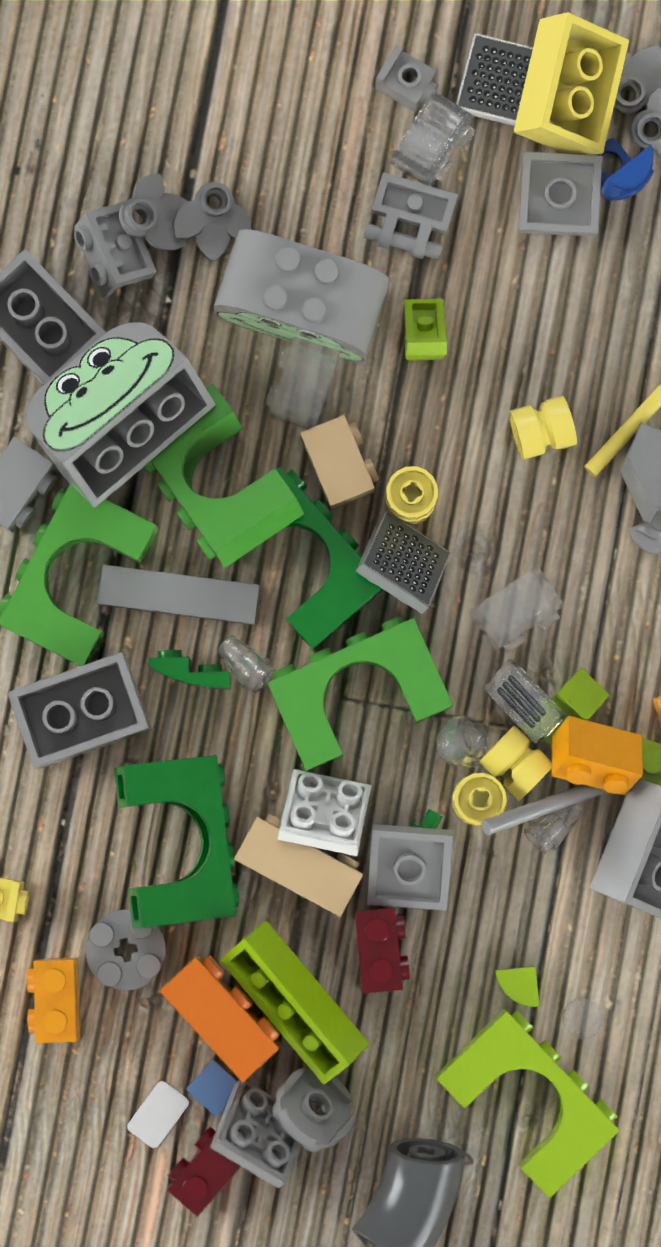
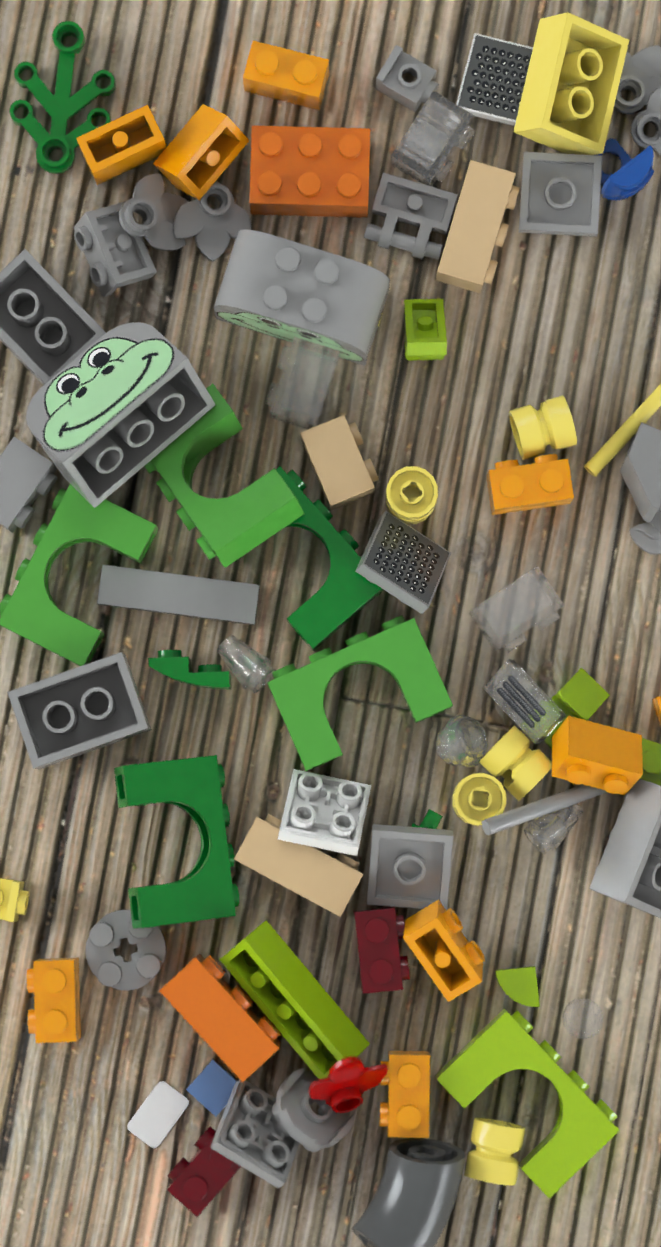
(60, 105): none -> green plant
(122, 144): none -> light orange brick
(201, 151): none -> light orange brick
(286, 75): none -> light orange brick
(309, 171): none -> orange brick
(347, 1083): none -> red plate
(408, 1094): none -> light orange brick
(444, 950): none -> light orange brick
(477, 227): none -> tan brick
(494, 1151): none -> light yellow wheel
(530, 485): none -> light orange brick

